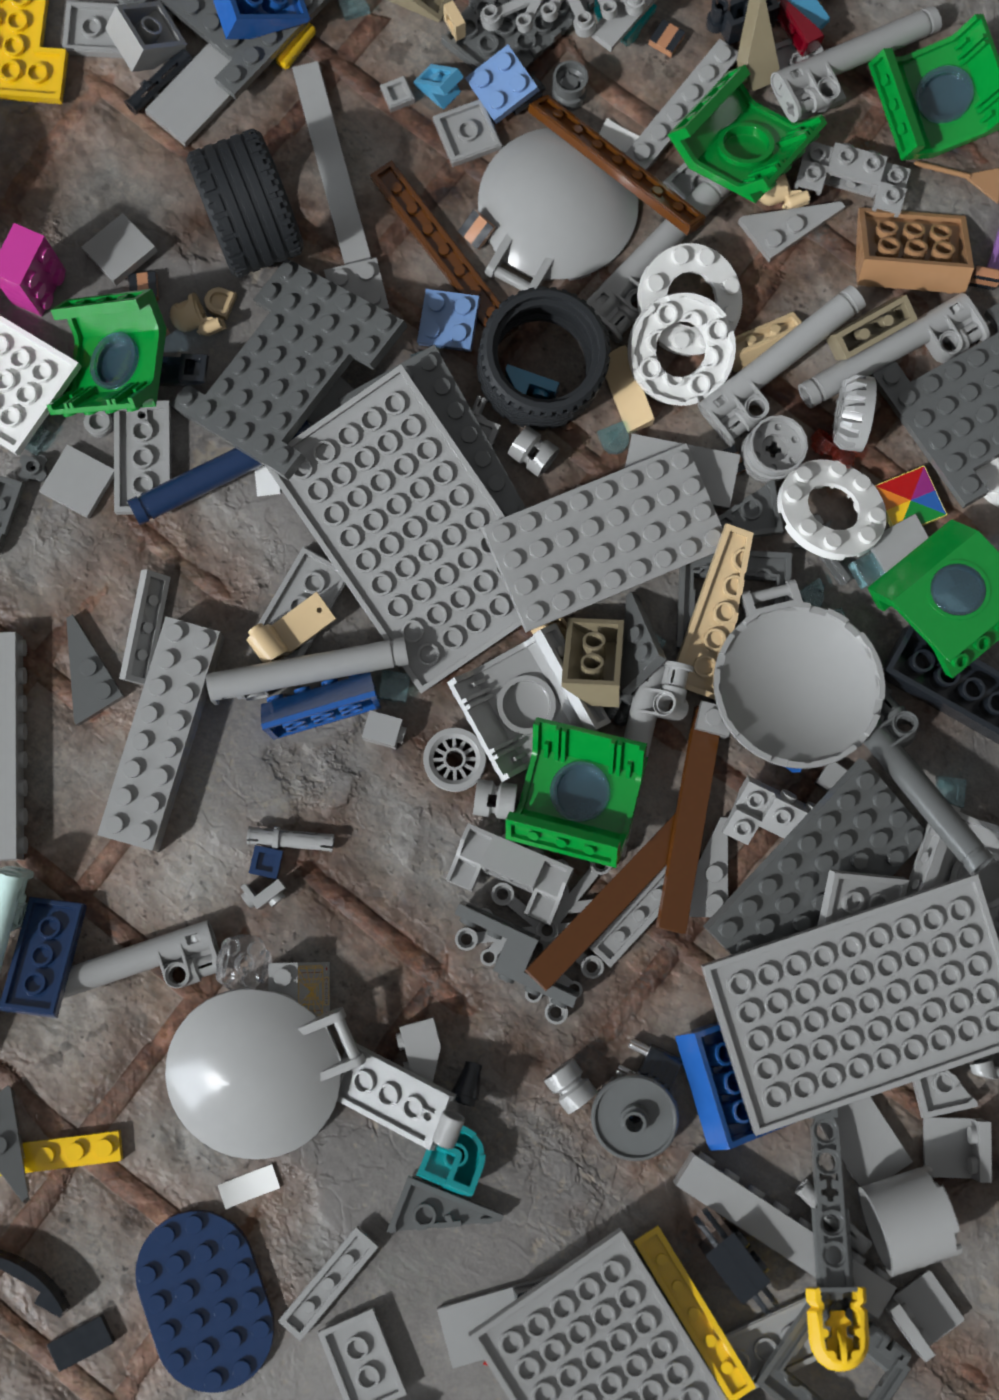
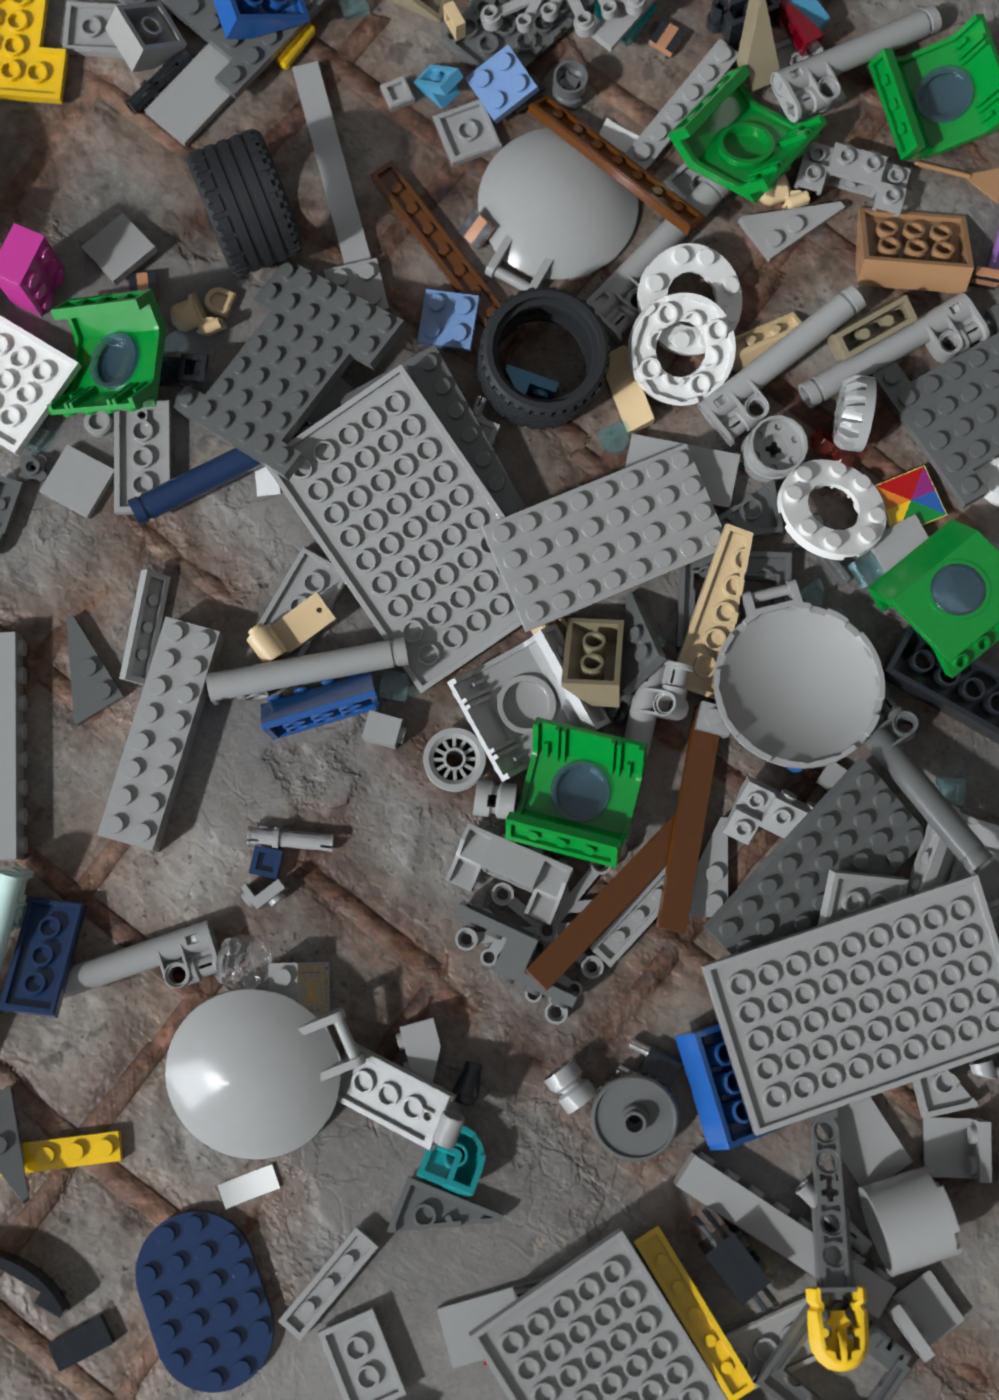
(525, 446): light grey wheel -> none

